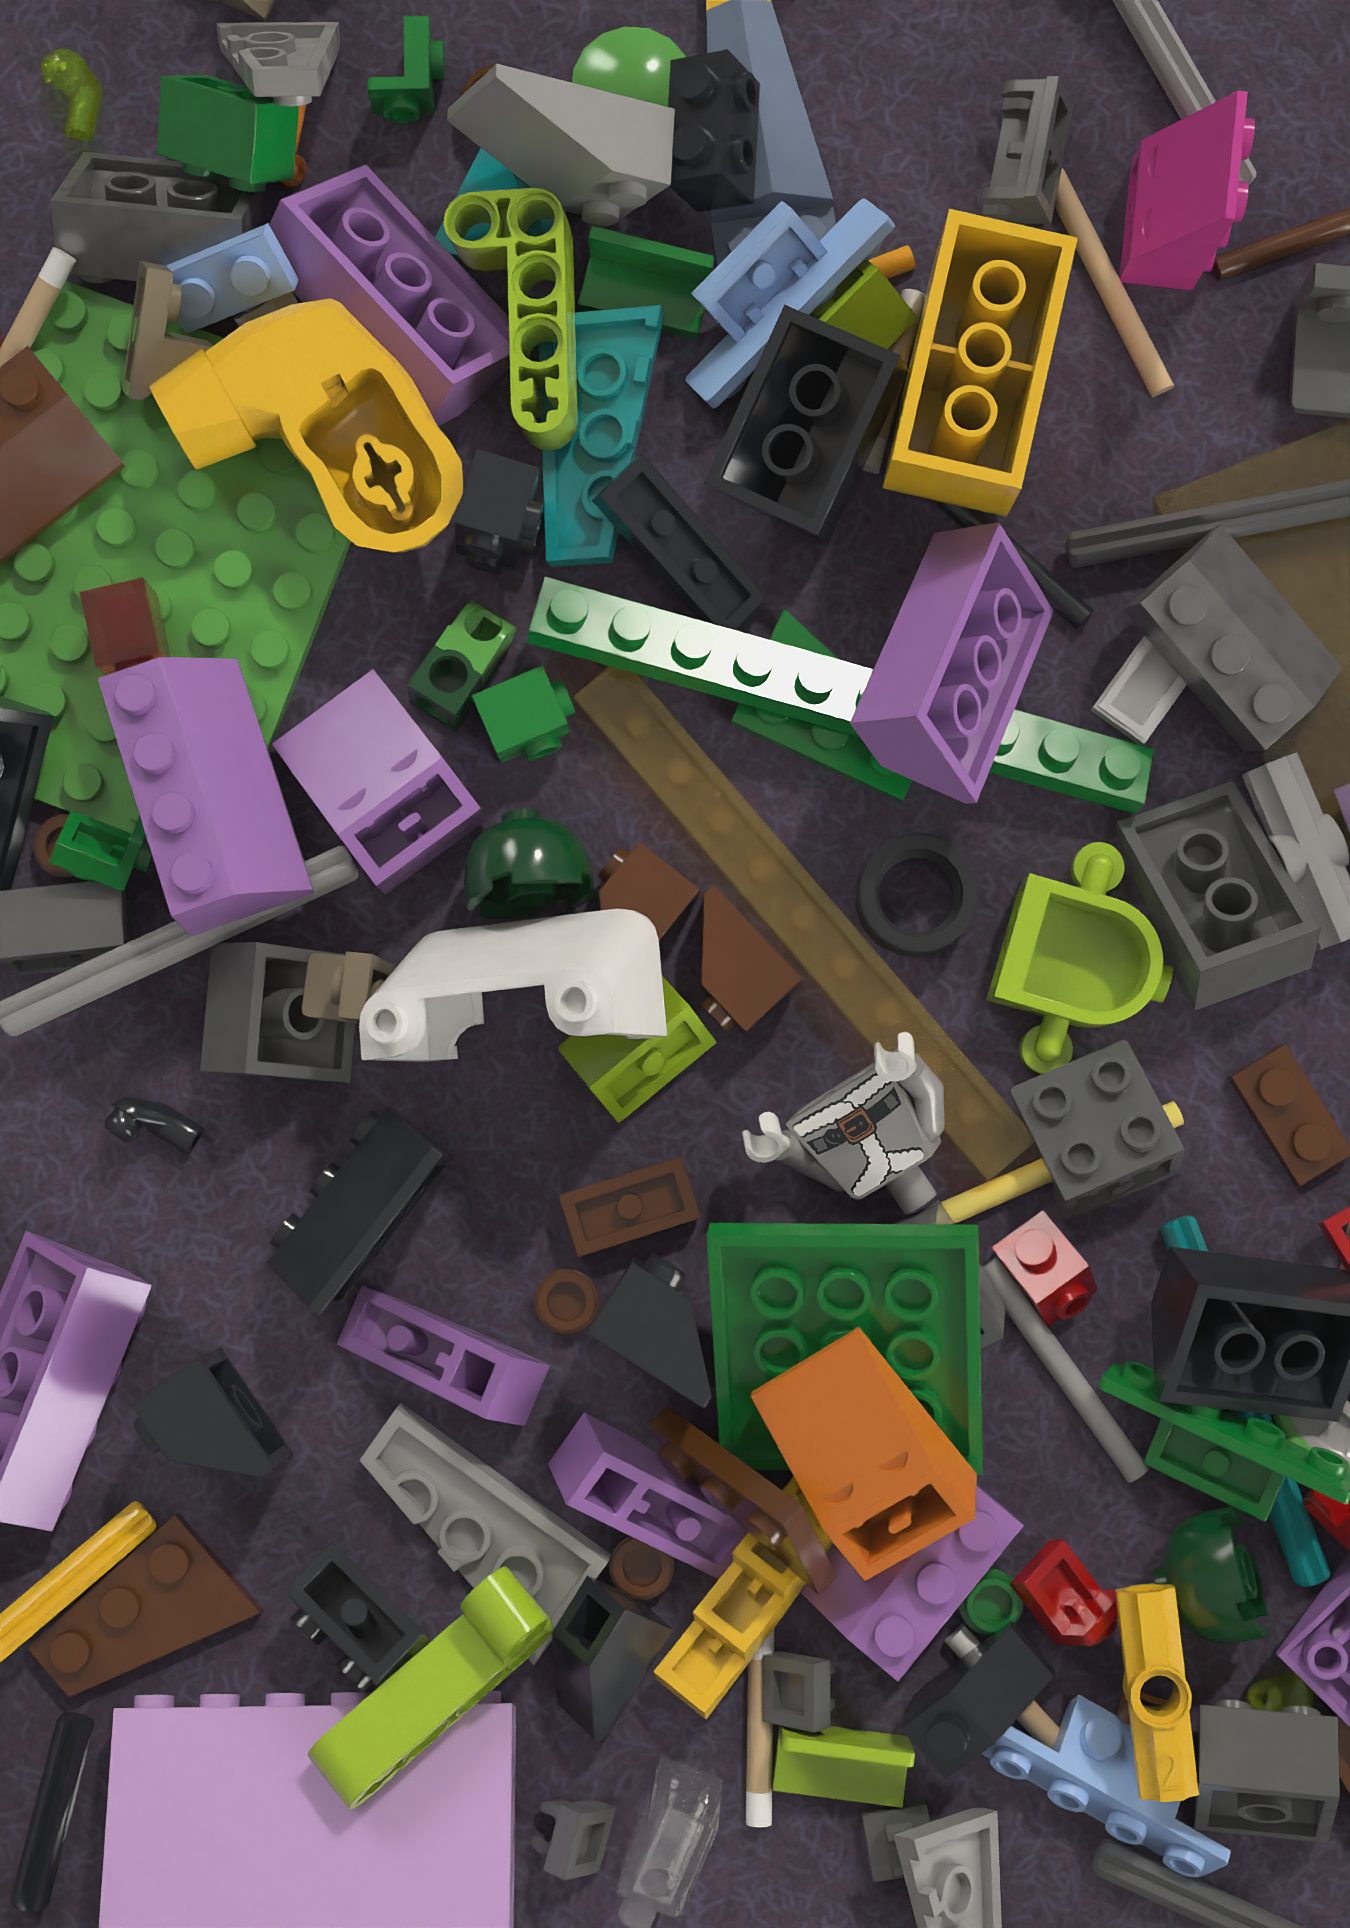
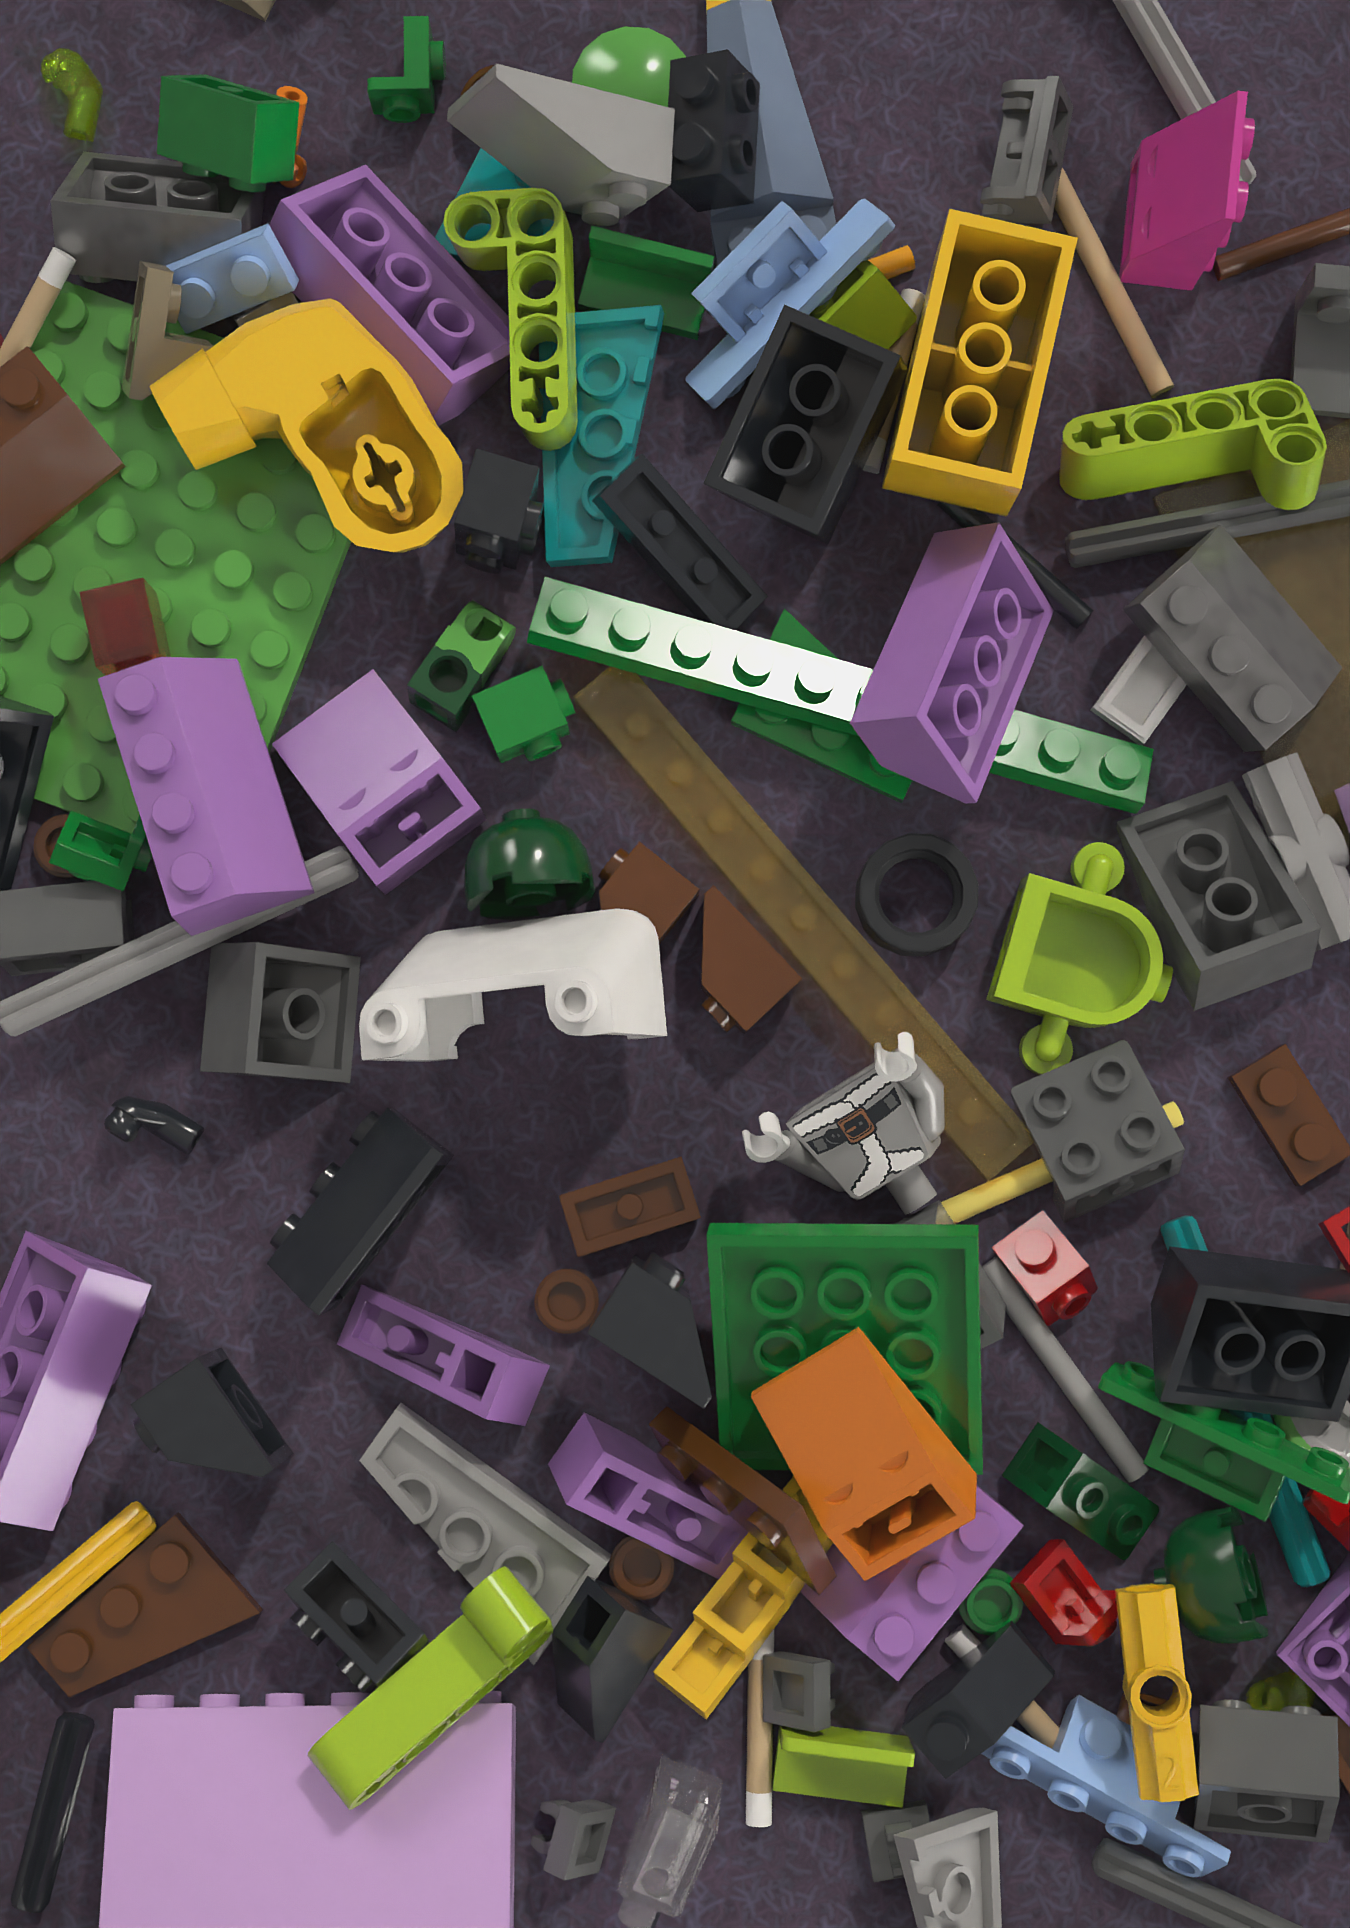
(281, 57): light grey wing -> none
(342, 984): dark tan slope -> none
(631, 1071): lime panel -> none
(1081, 1492): none -> dark green bracket
(1199, 436): none -> lime beam

